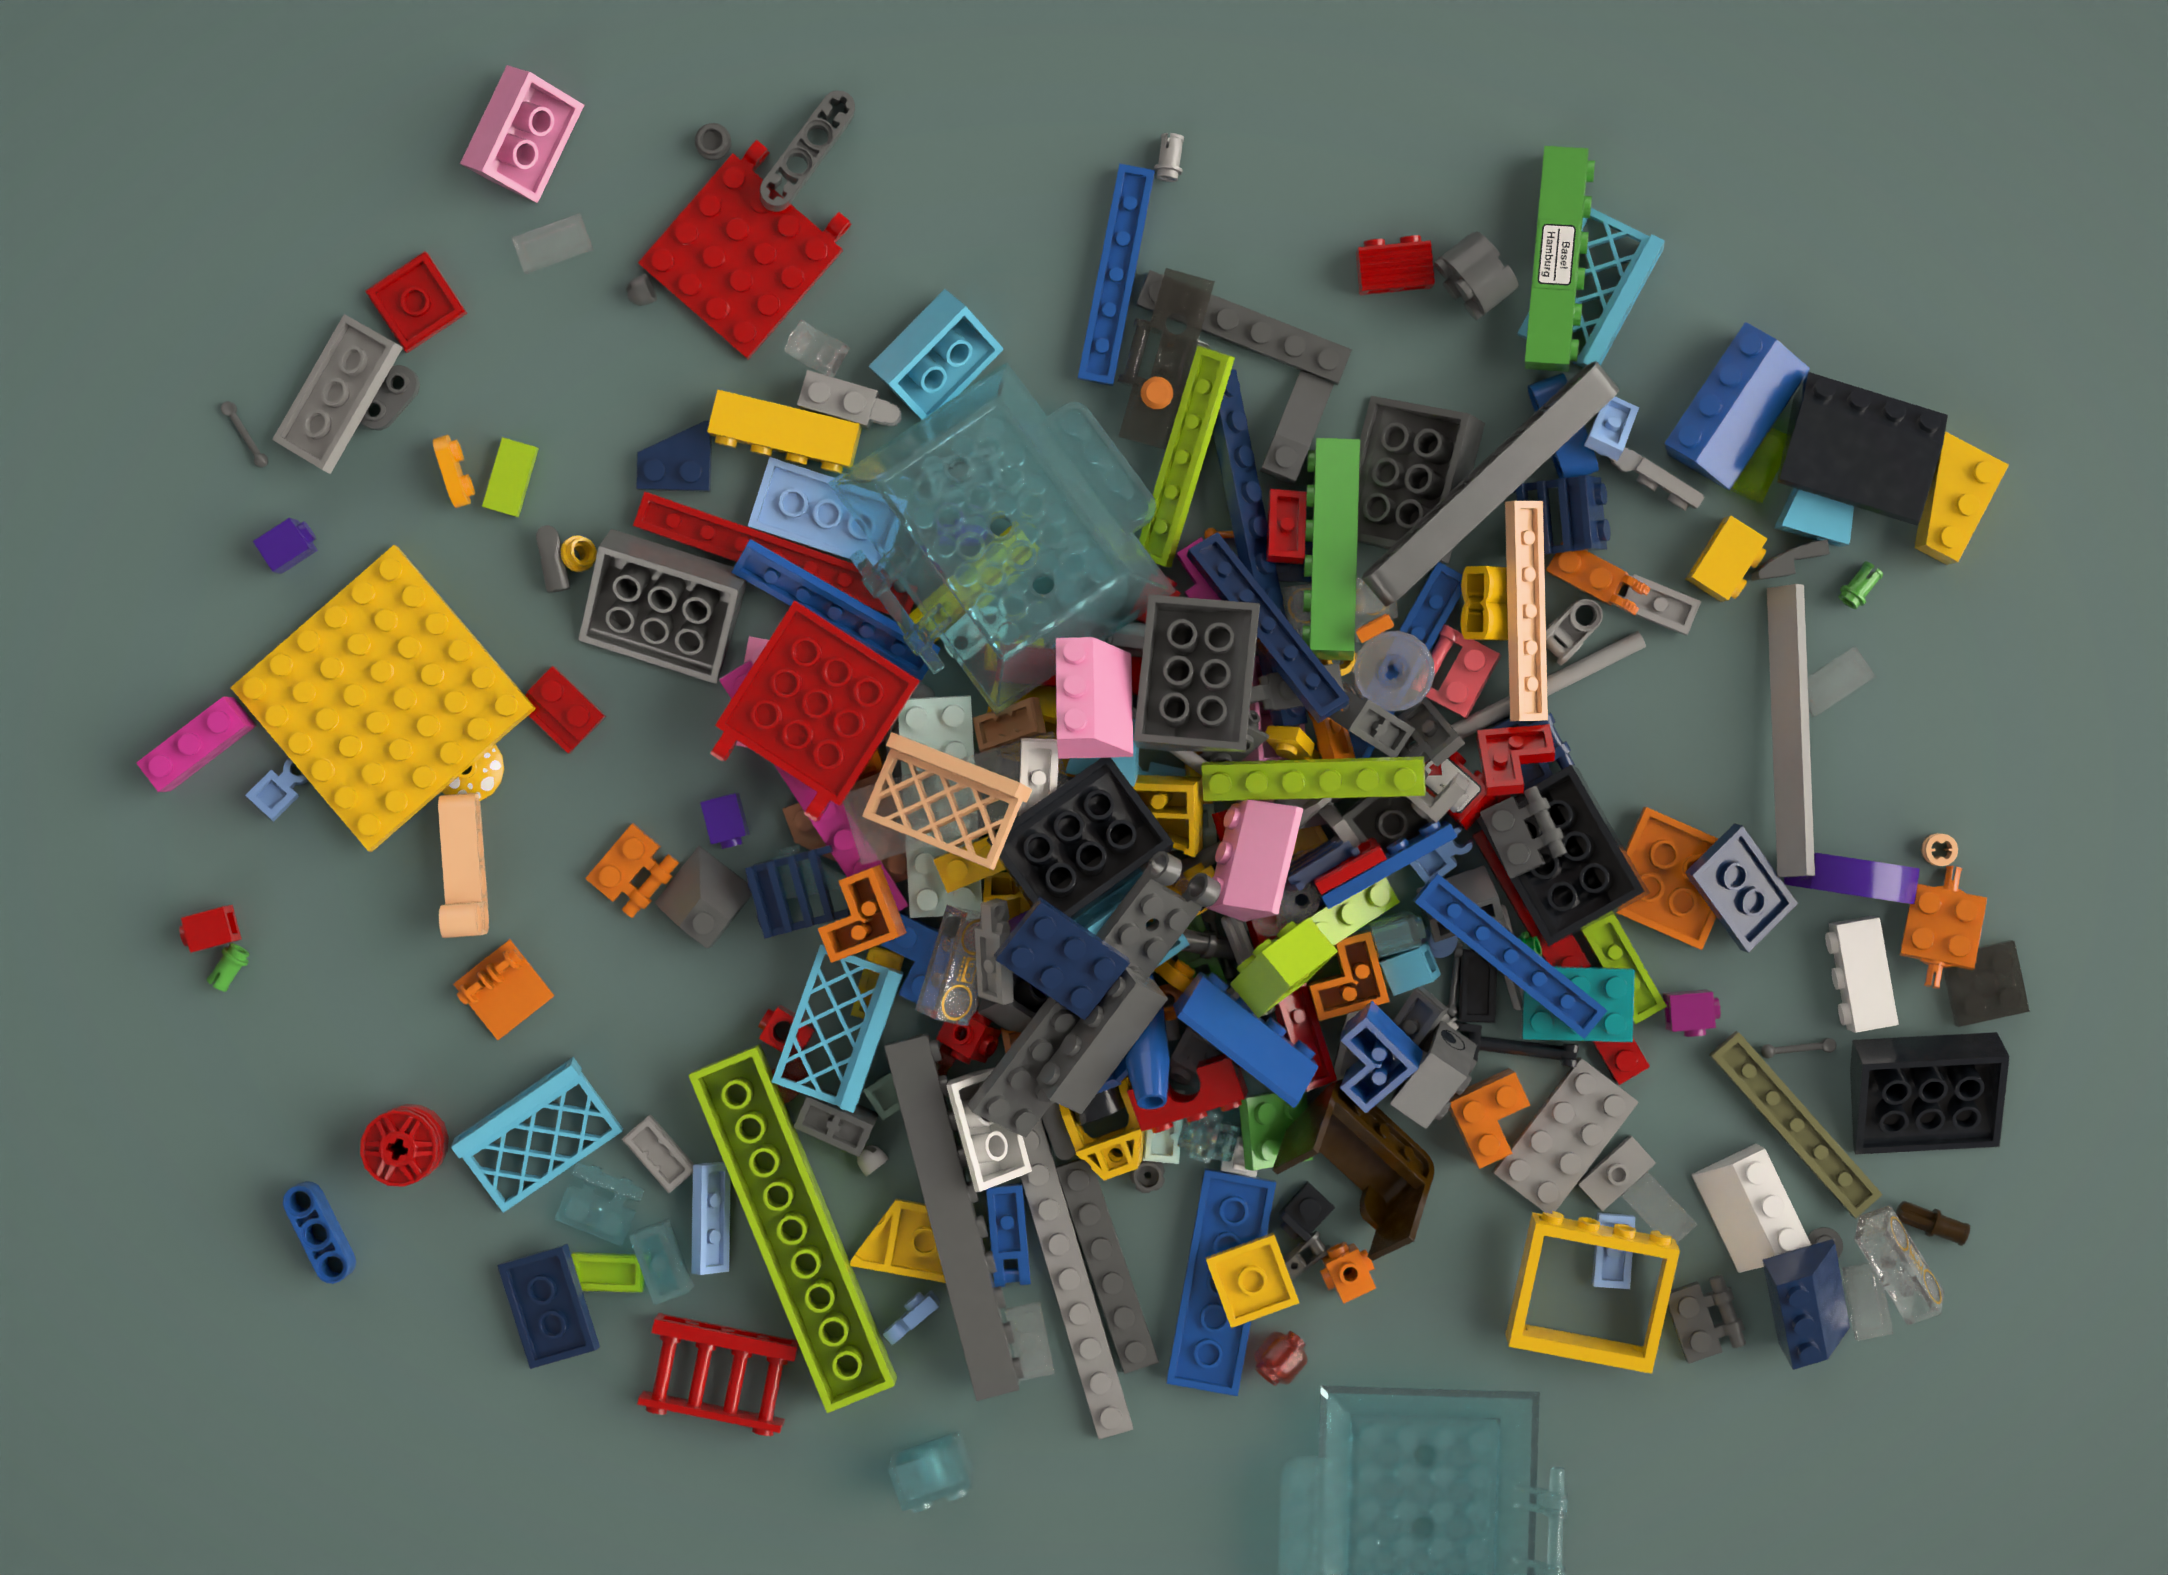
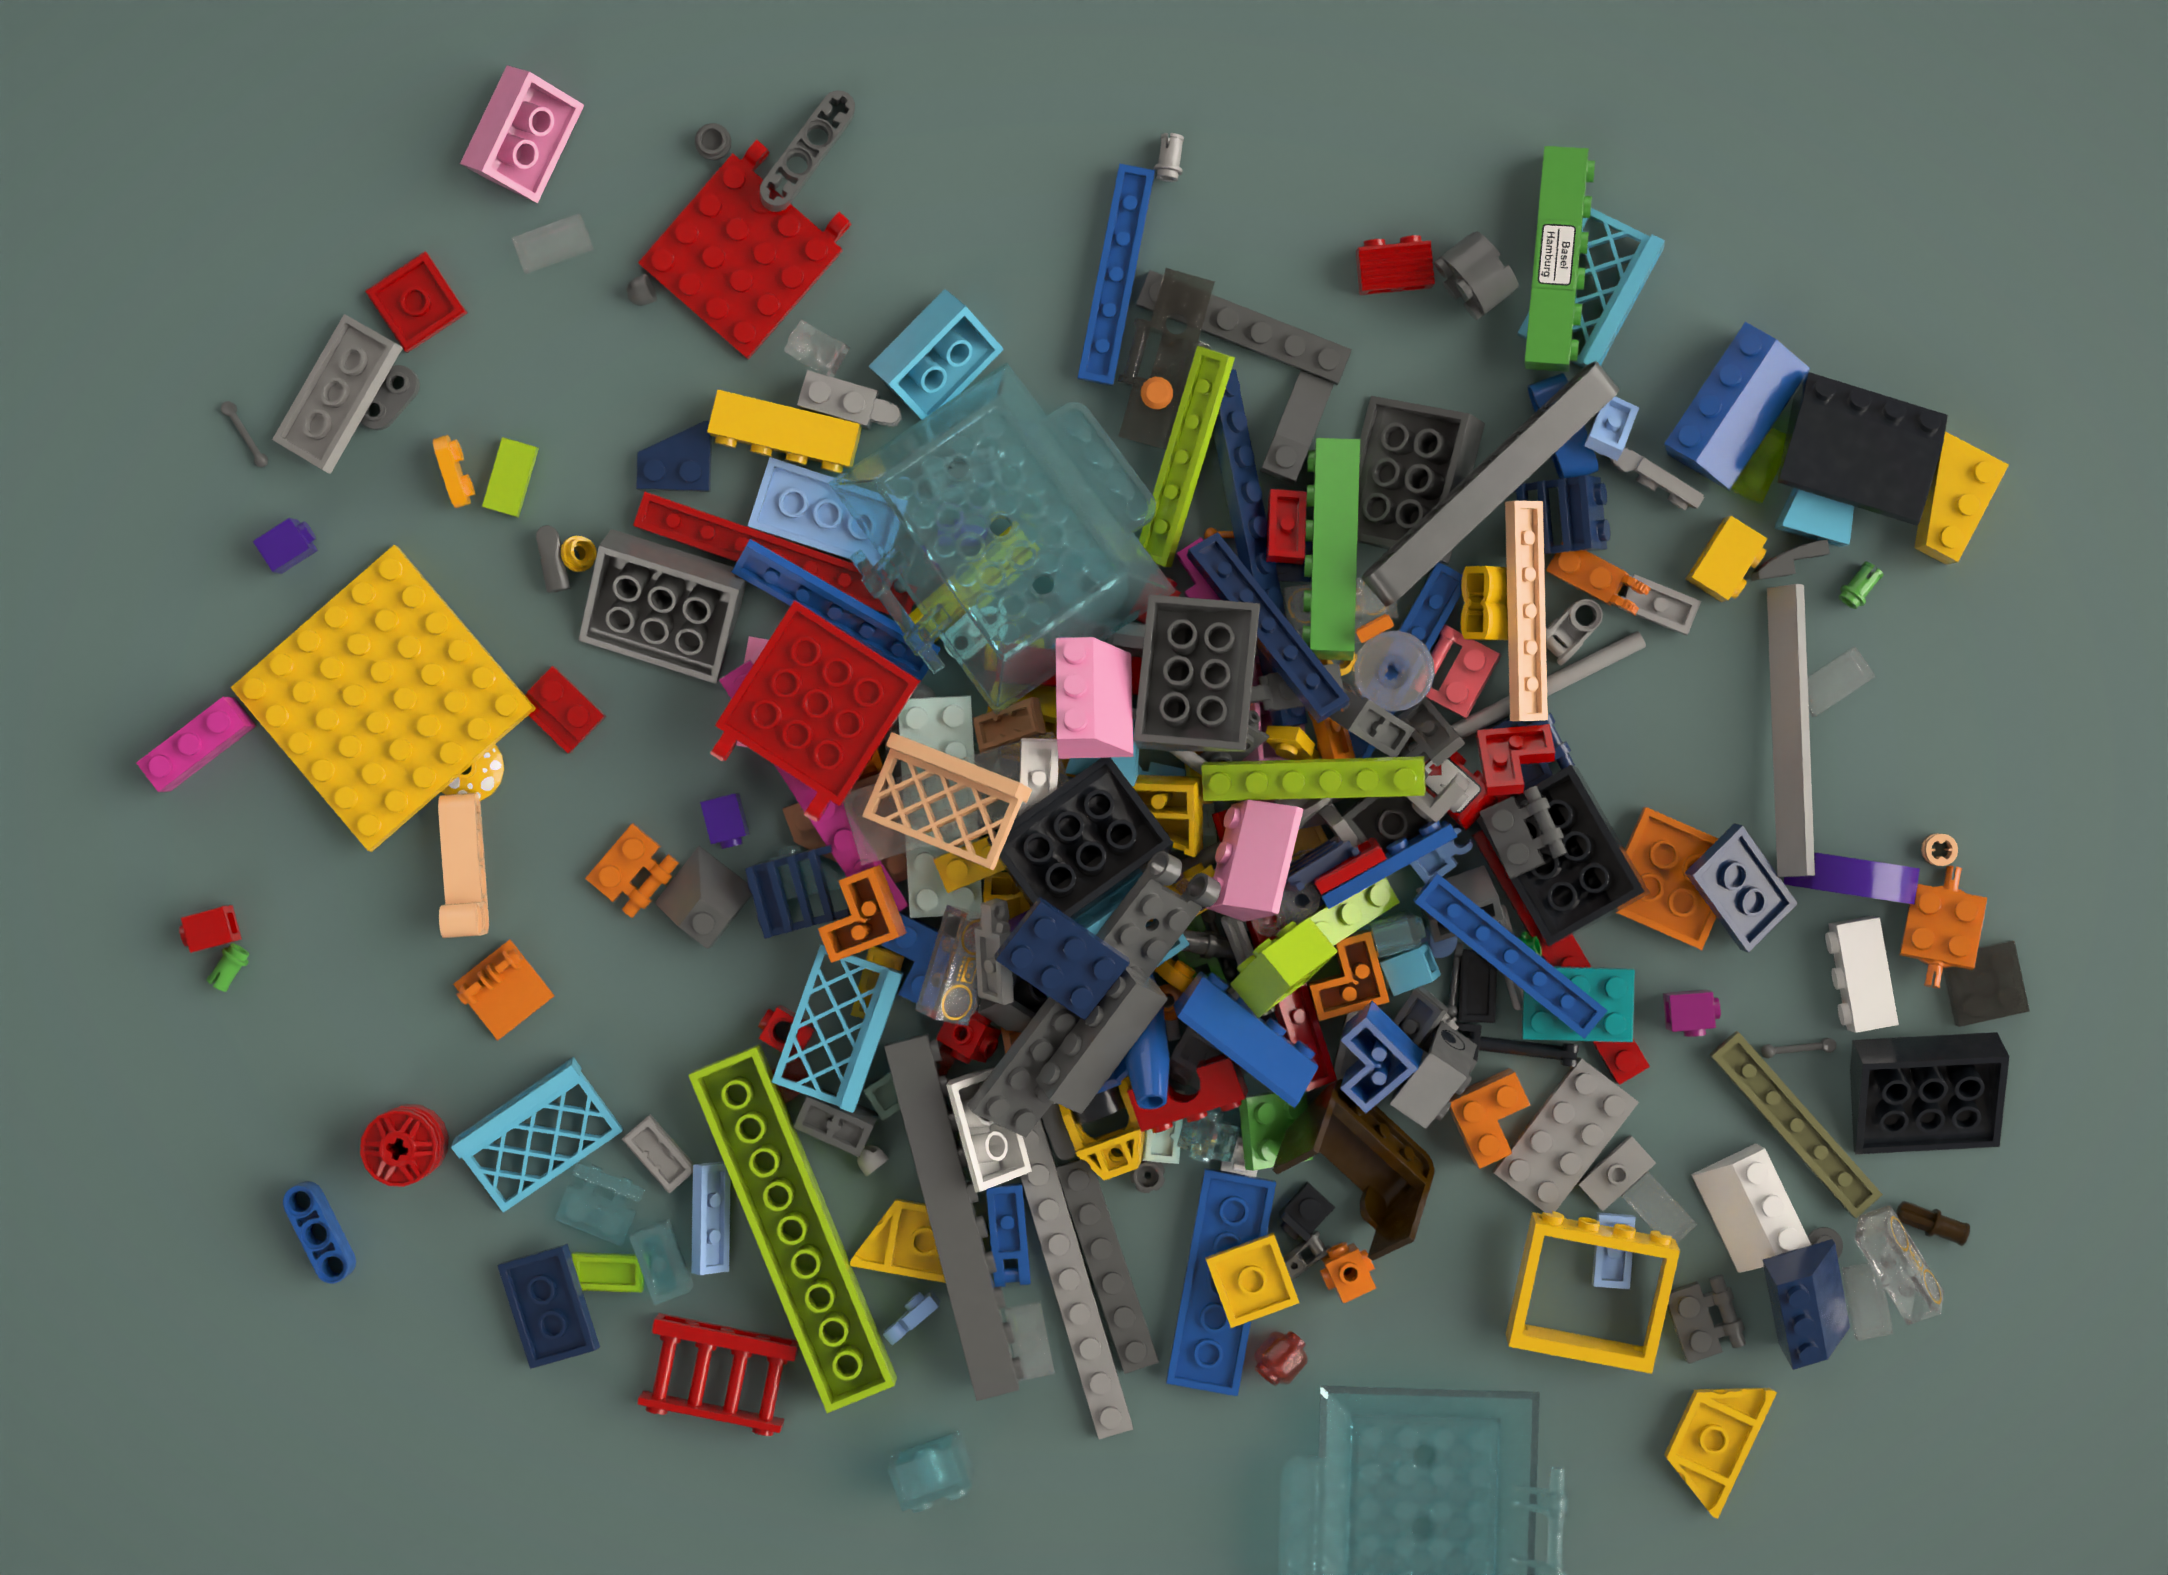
(276, 793): medium blue plate -> none
(1615, 950): lime plate -> none
(1716, 1440): none -> yellow wing

